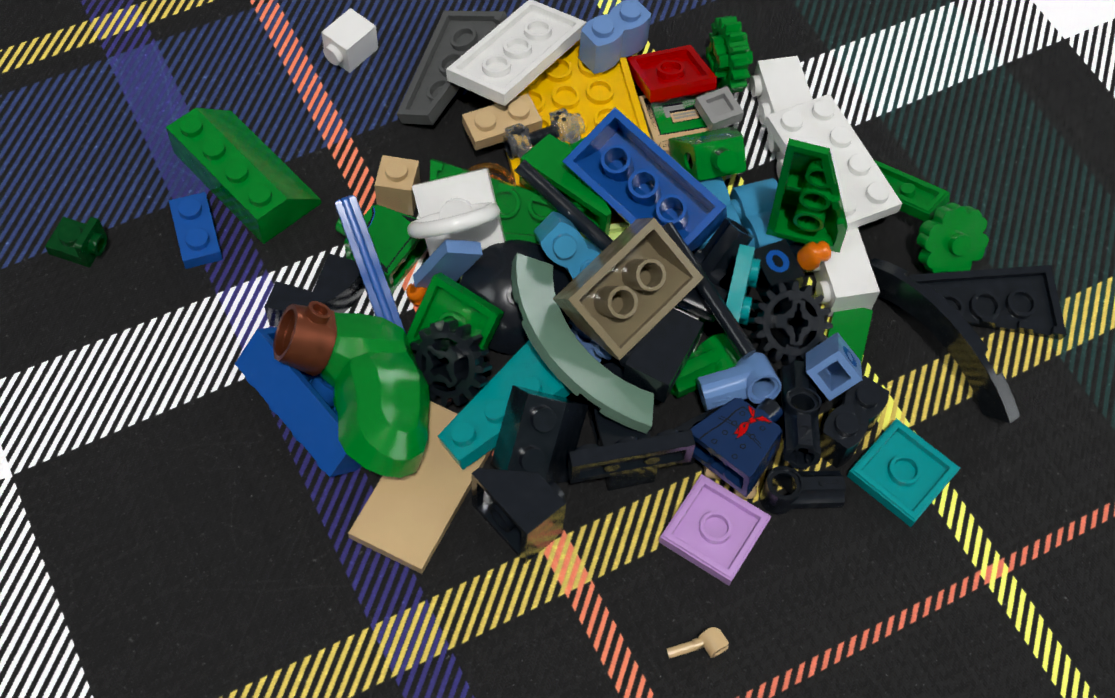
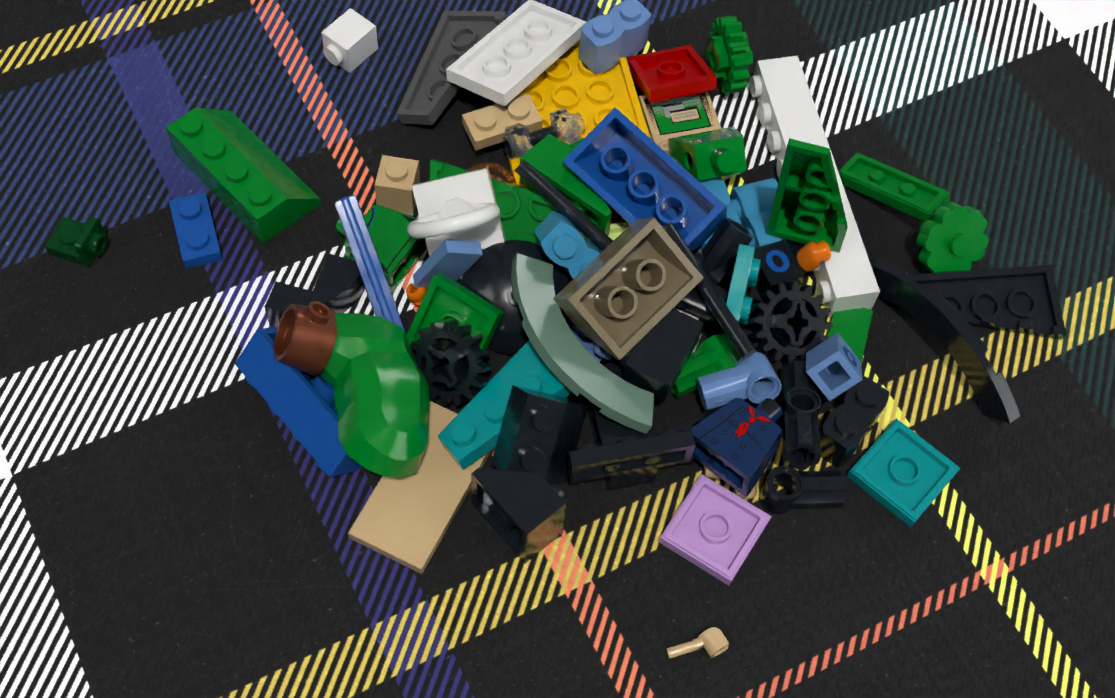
(719, 109): light grey plate -> none
(860, 181): white plate -> none

